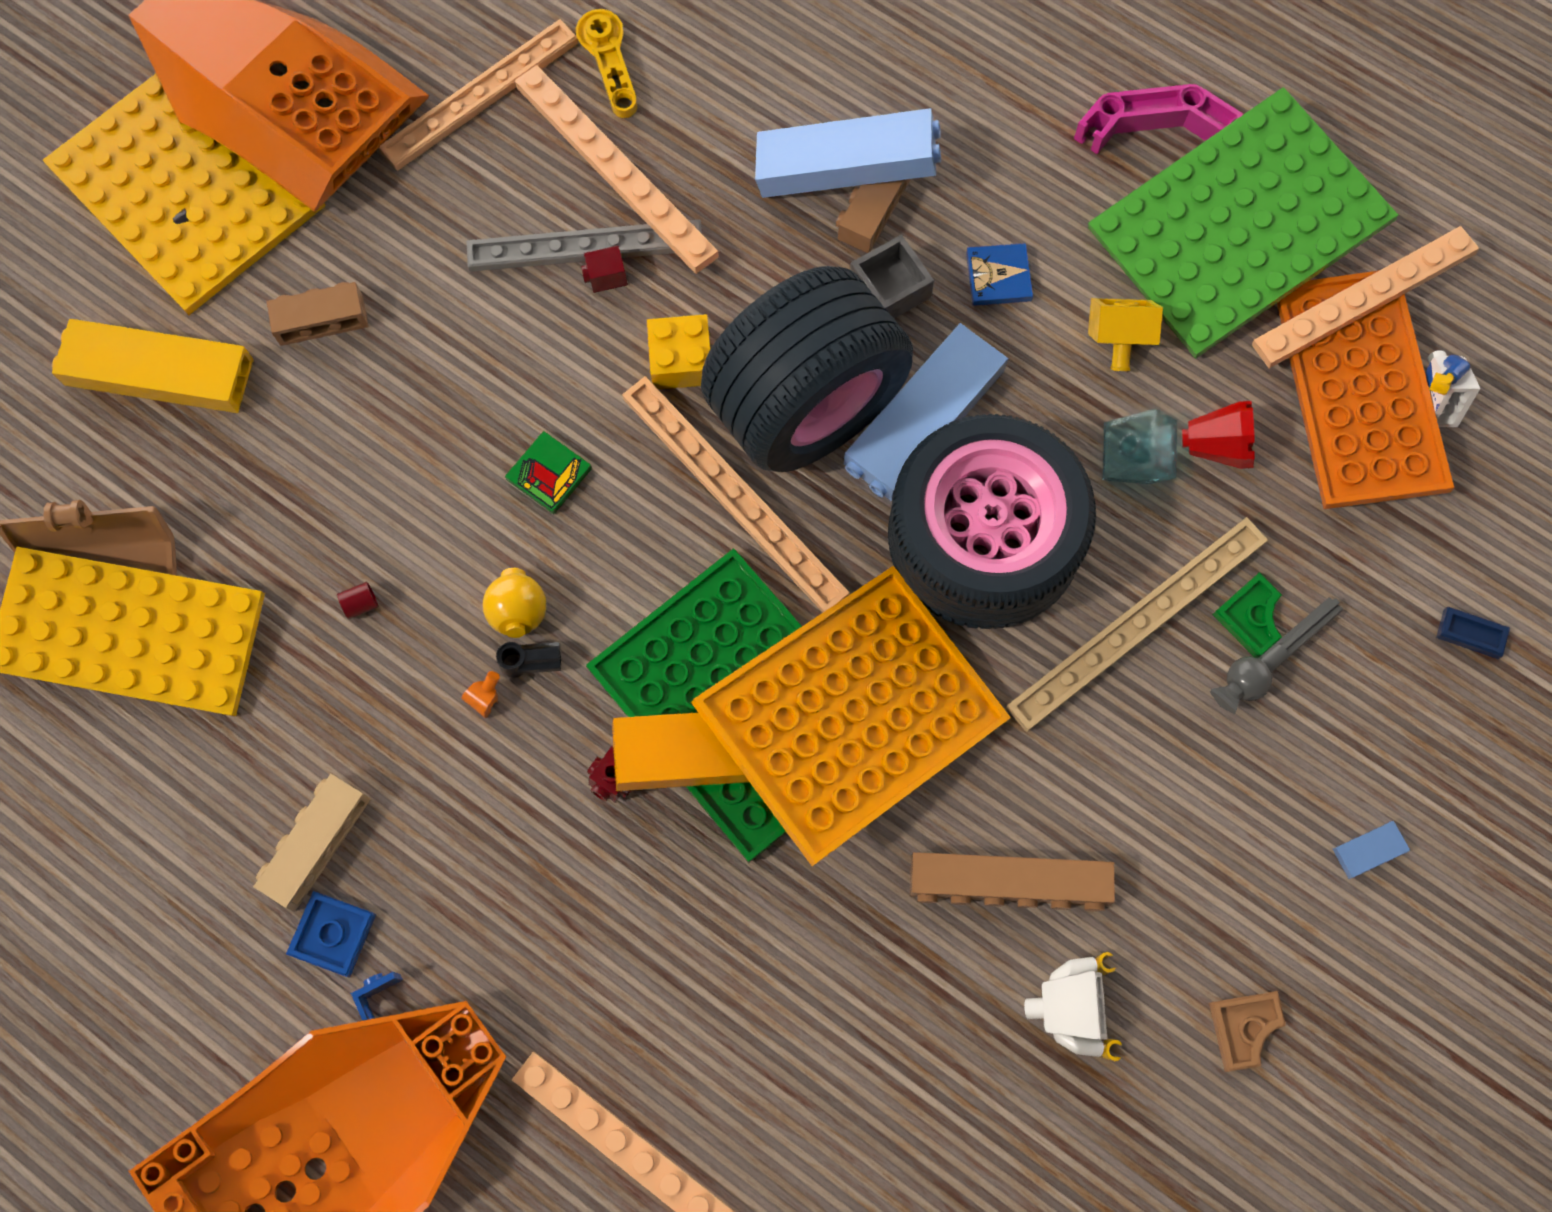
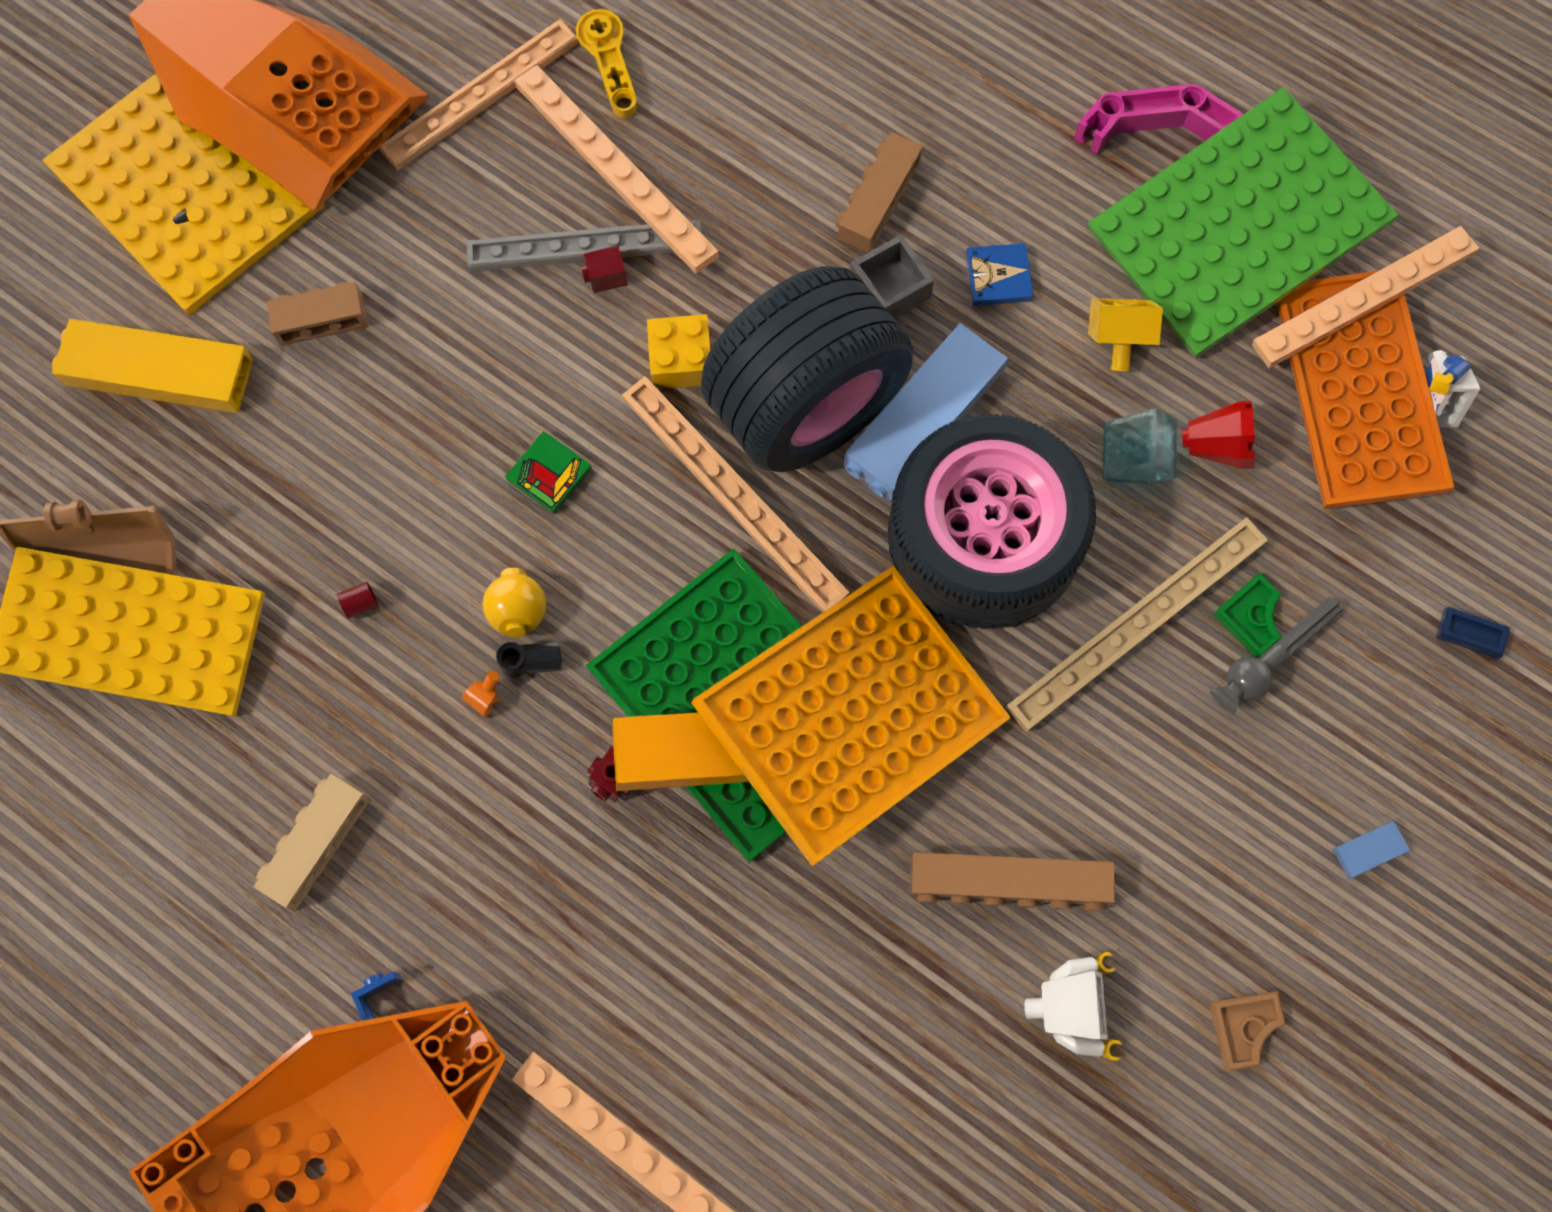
(331, 934): blue tile -> none
(847, 153): light blue brick -> none

